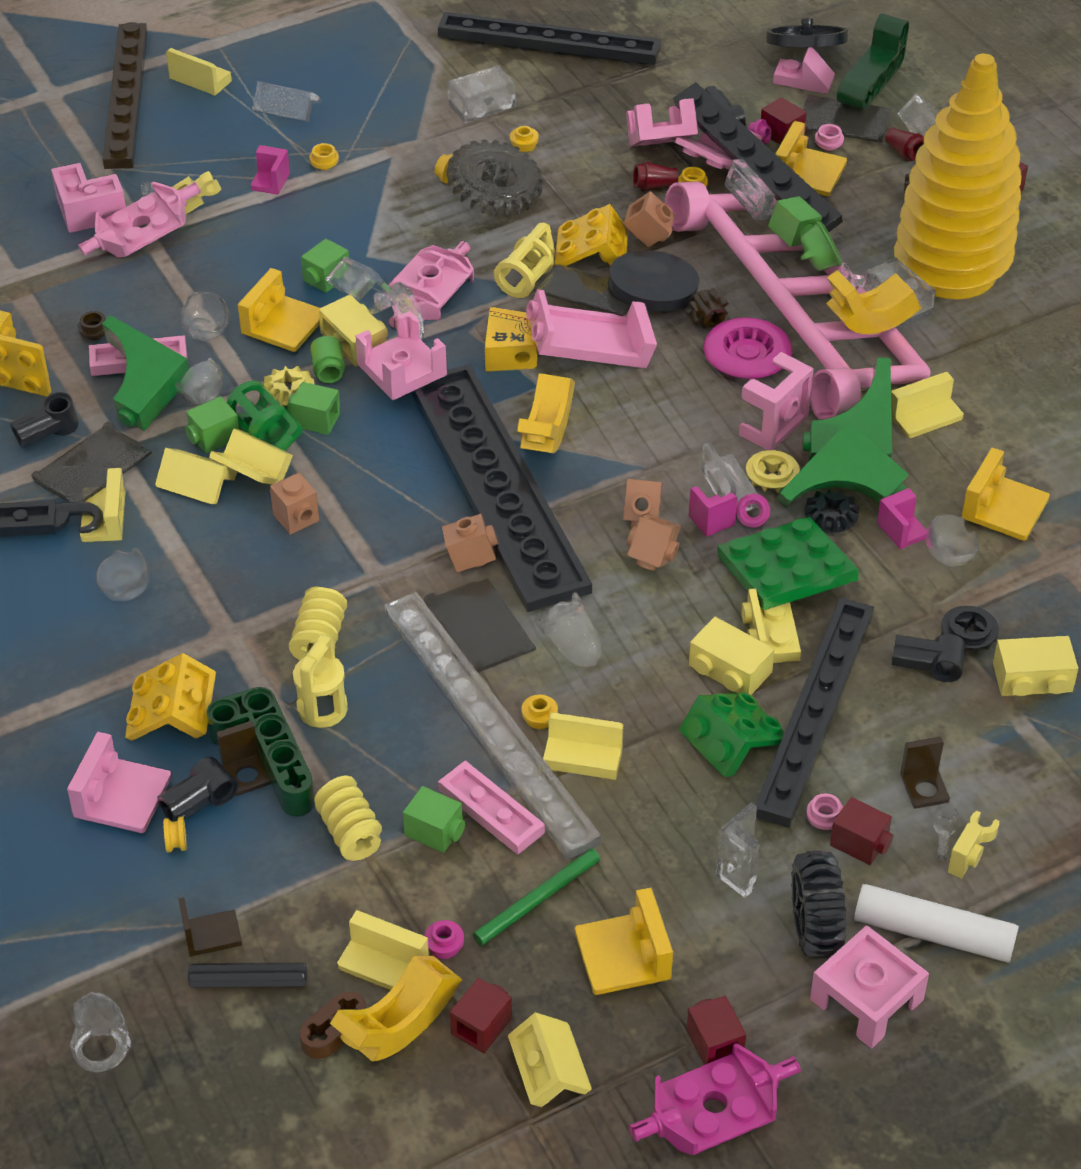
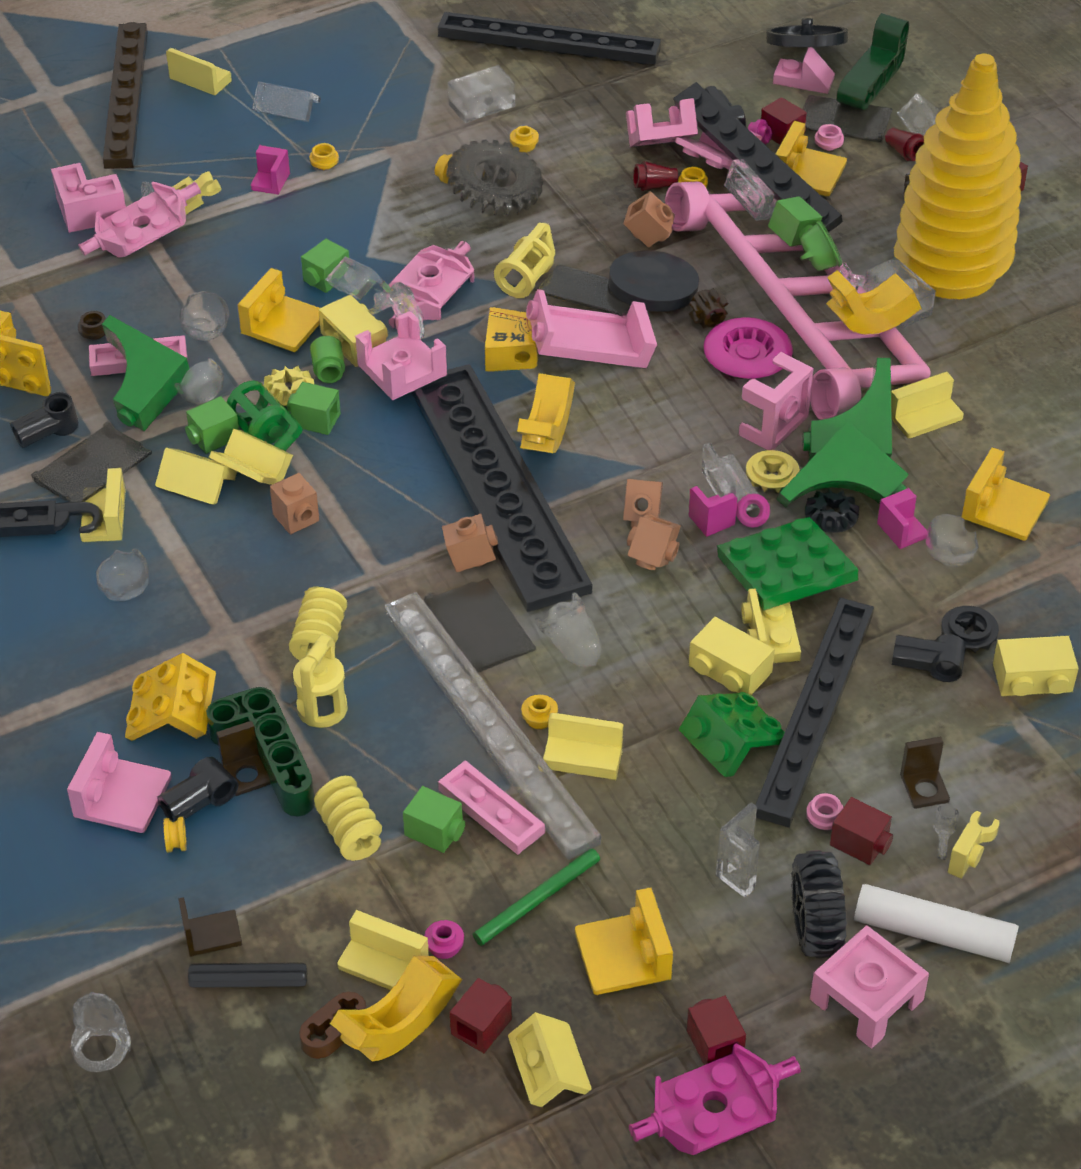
(595, 232): yellow bracket -> none

